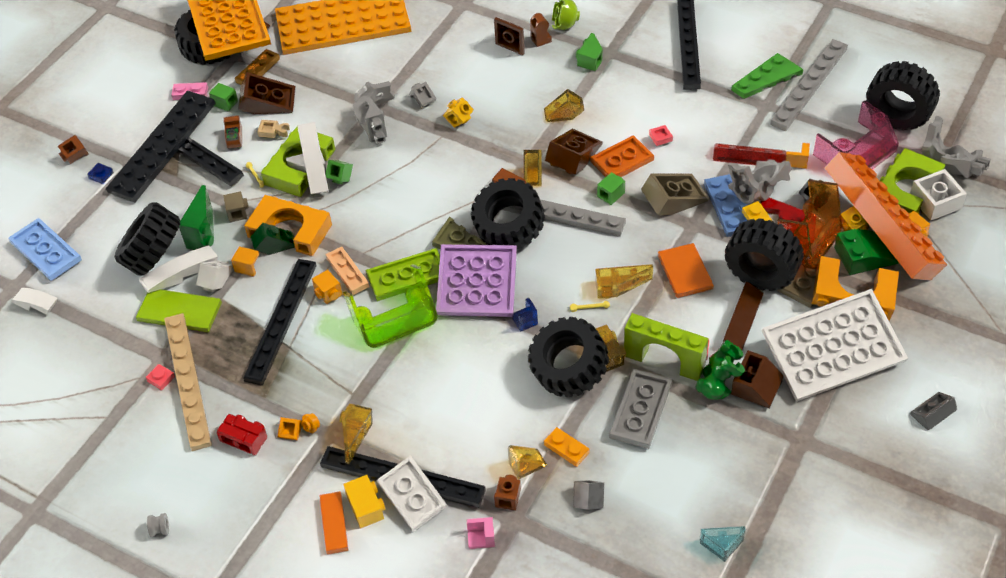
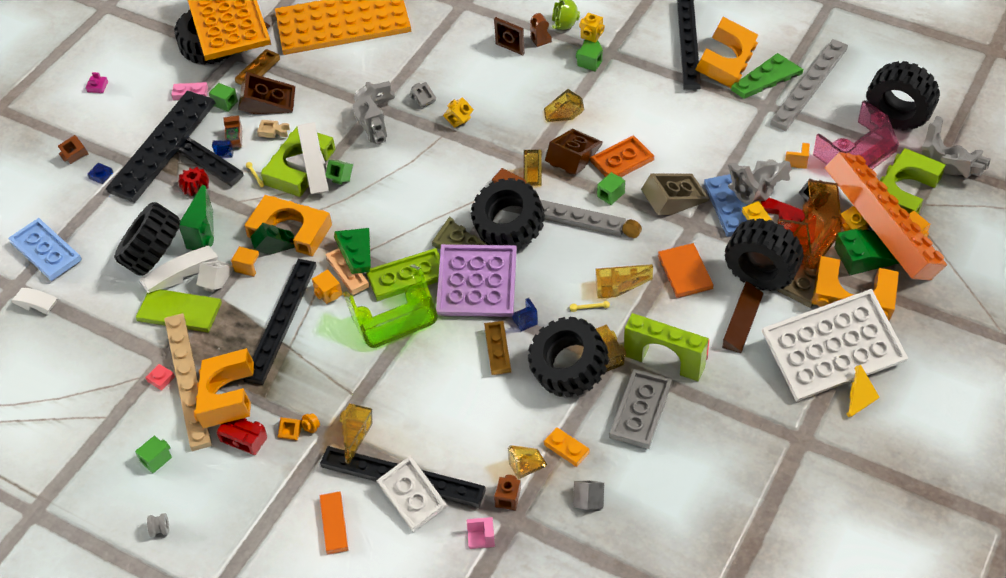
(96, 83): none -> dark pink tile
(154, 453): none -> bright green brick
(192, 180): none -> red gear
(214, 373): none -> light orange arch
(222, 148): none -> clear blue plate
(236, 206): dark tan brick -> none
(355, 248): none -> green wing
(363, 501): yellow brick -> none
(497, 347): none -> pearl gold plate
(591, 27): none -> yellow brick
(632, 228): none -> pearl gold tile
(660, 135): coral plate -> none
(720, 369): green animal -> none
(722, 540): clear light blue slope -> none
(728, 69): none -> light orange arch
(746, 154): clear red slope -> none
(759, 381): reddish brown slope -> none
(861, 392): none -> yellow tile
(934, 410): dark grey slope -> none
(939, 194): white brick -> none

